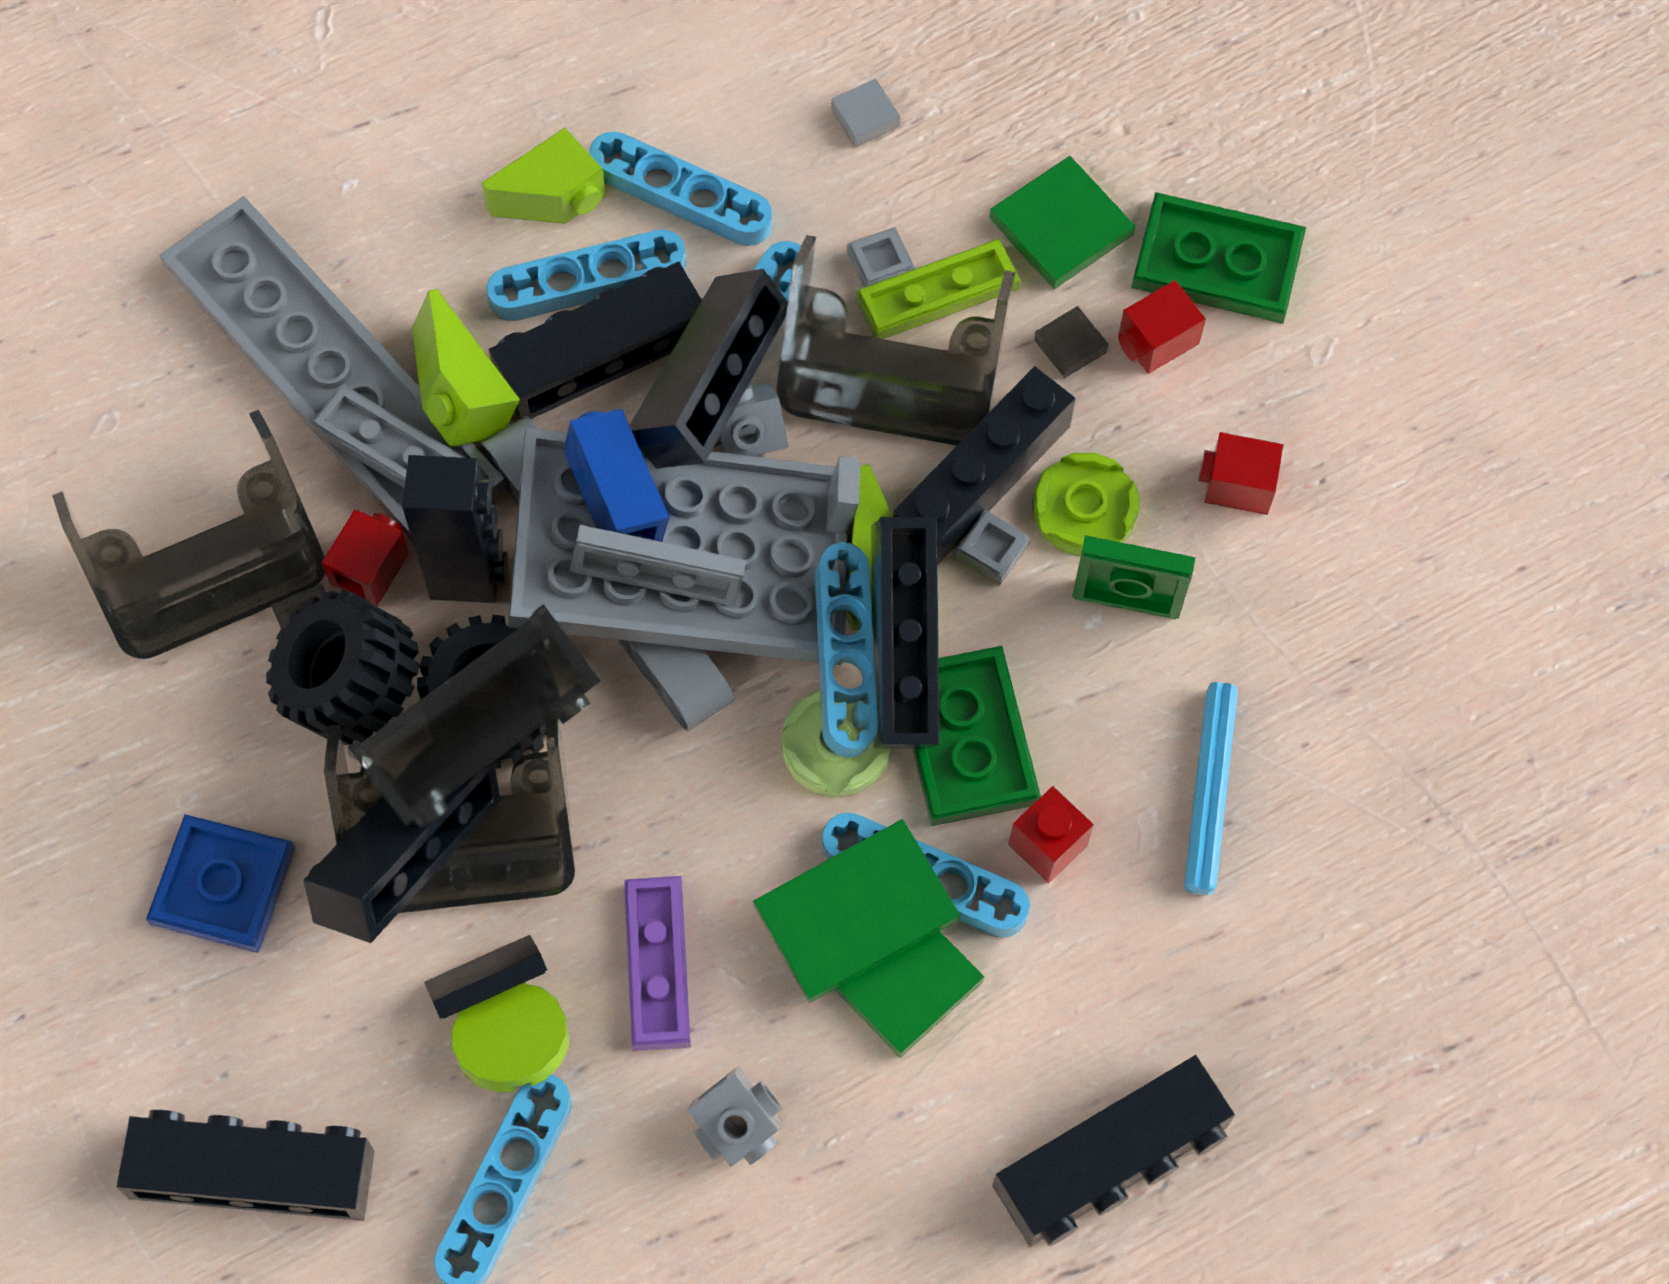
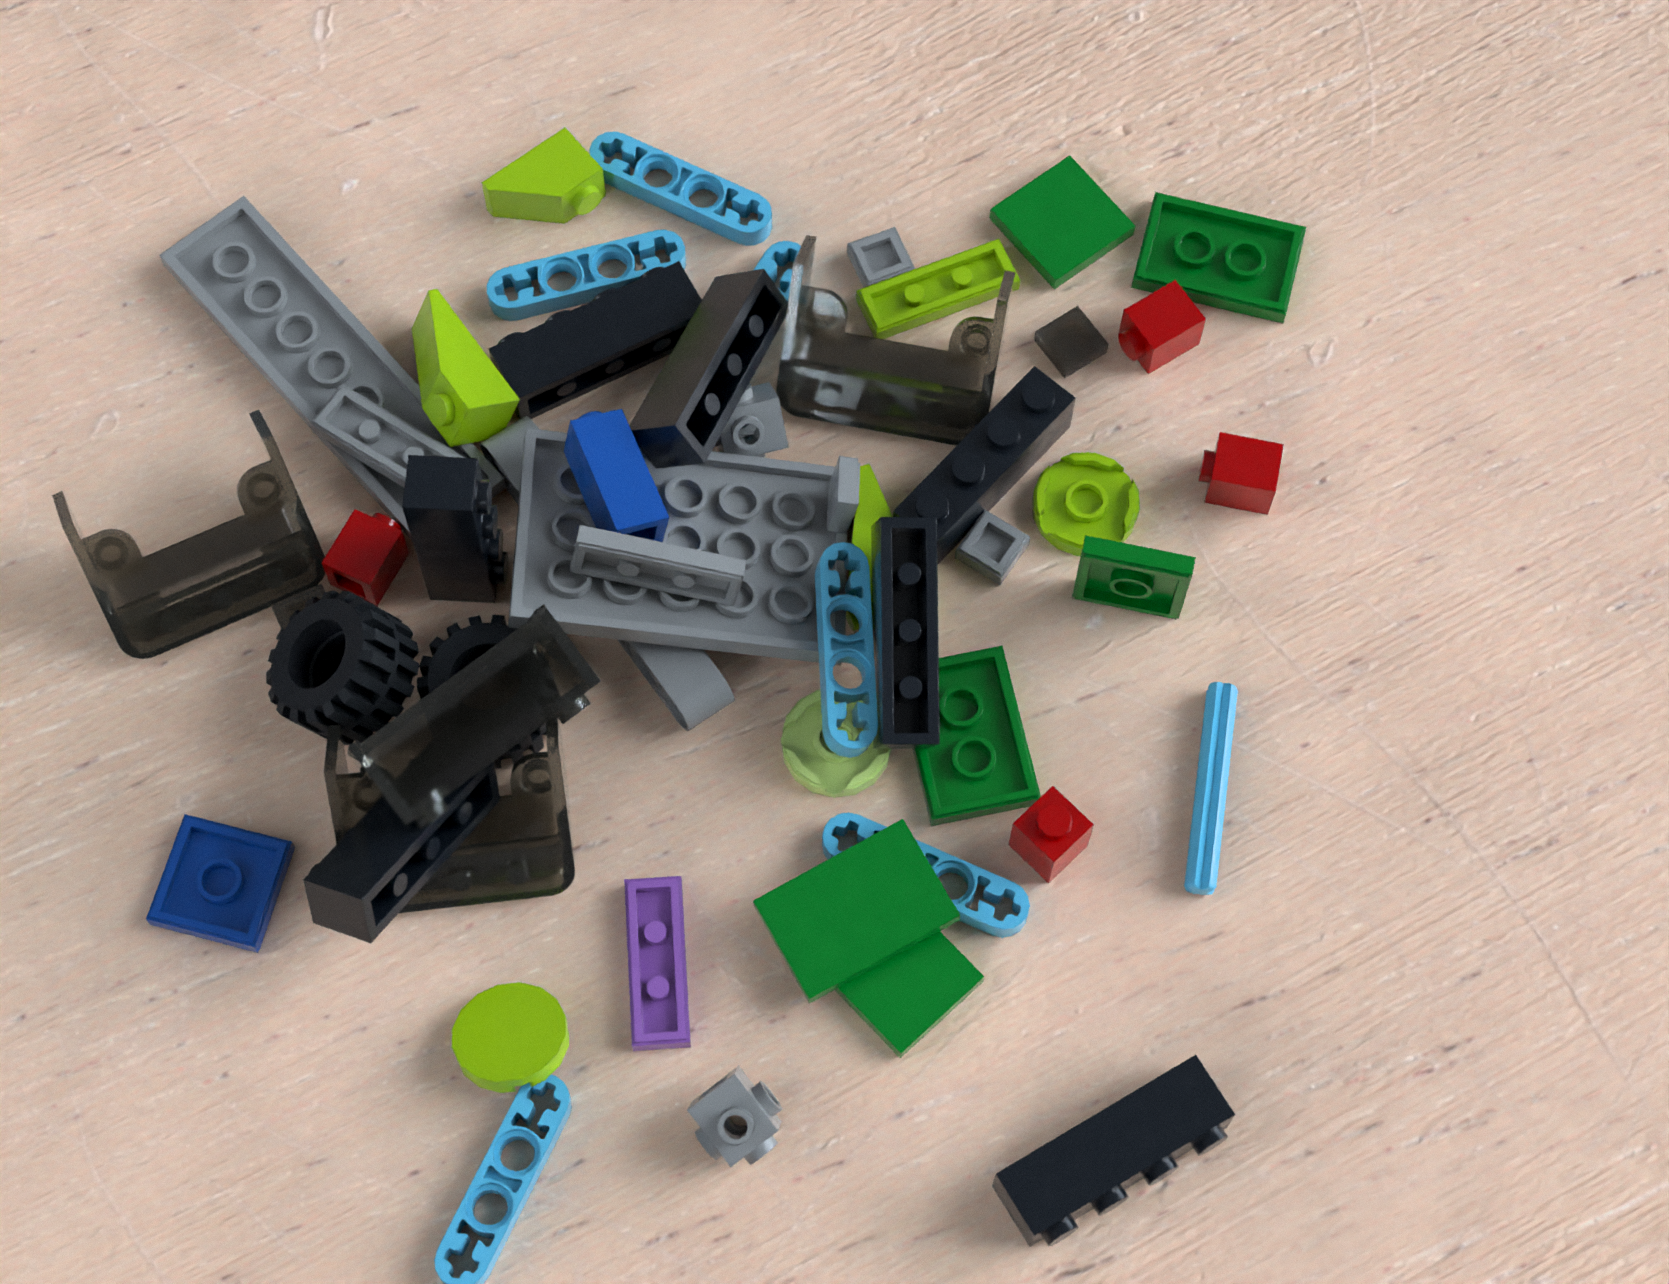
(246, 1166): black brick -> none
(485, 977): black tile -> none
(865, 112): light grey tile -> none

